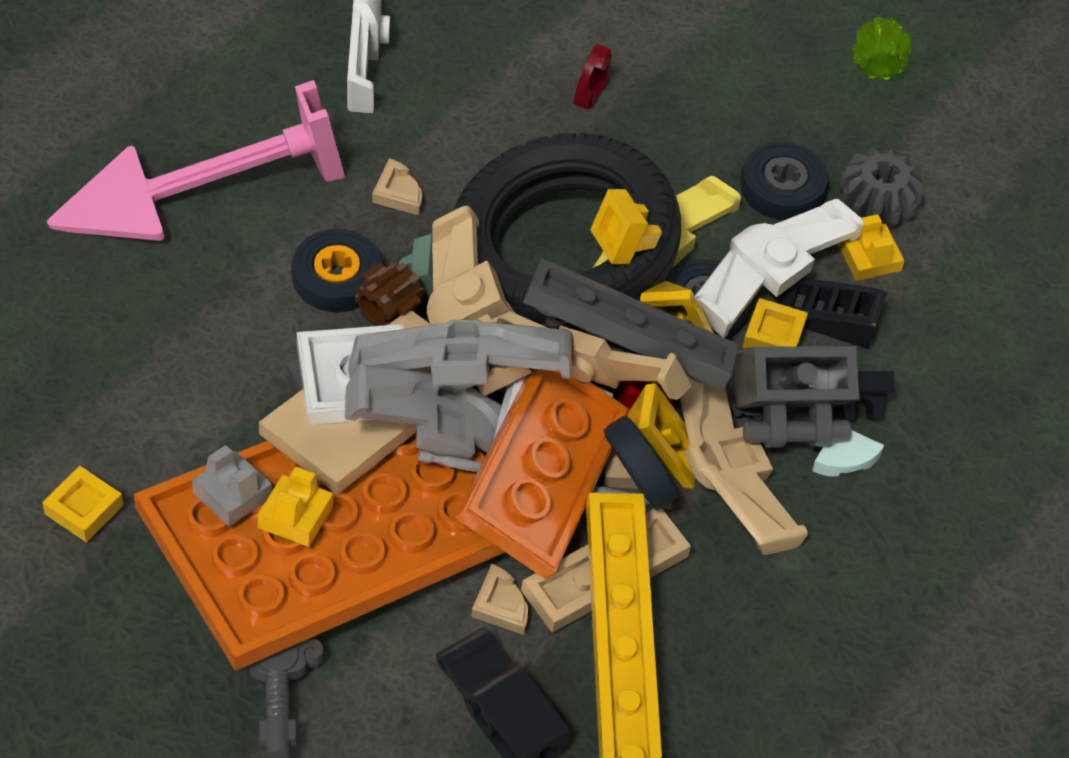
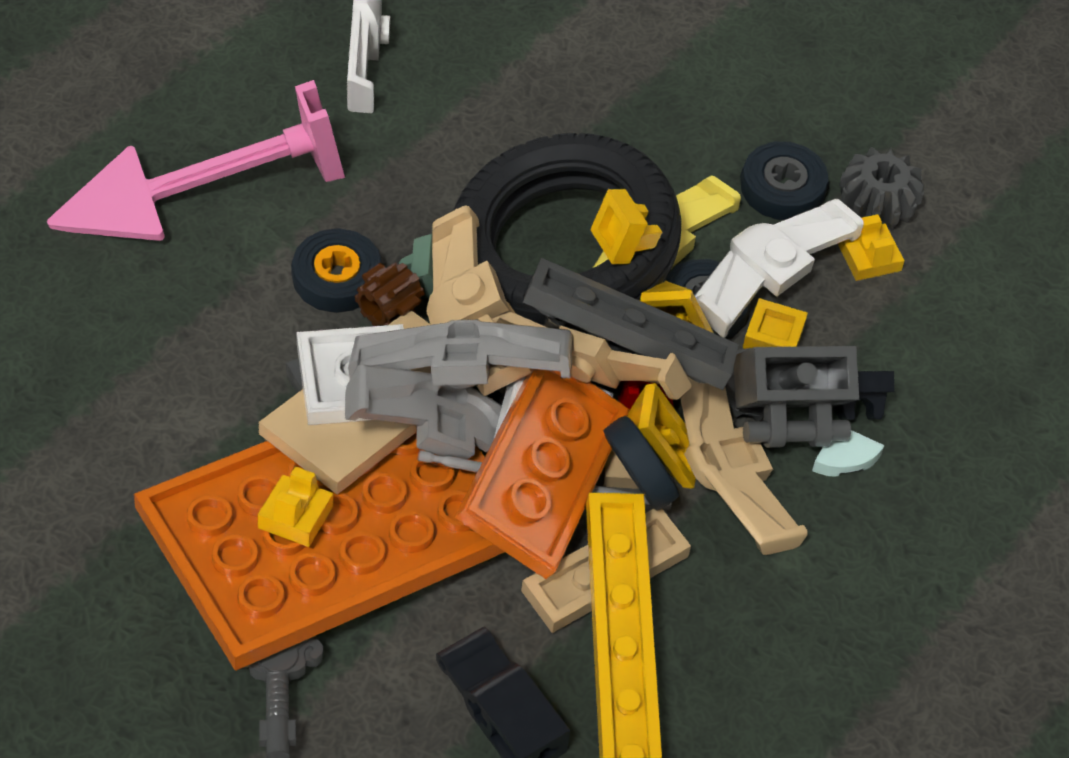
(83, 504): yellow plate -> none
(231, 486): light grey tile -> none
(398, 189): tan tile -> none
(501, 602): tan tile -> none
(594, 77): dark red tile -> none
(840, 326): black slope -> none
(882, 48): clear neon green gear -> none

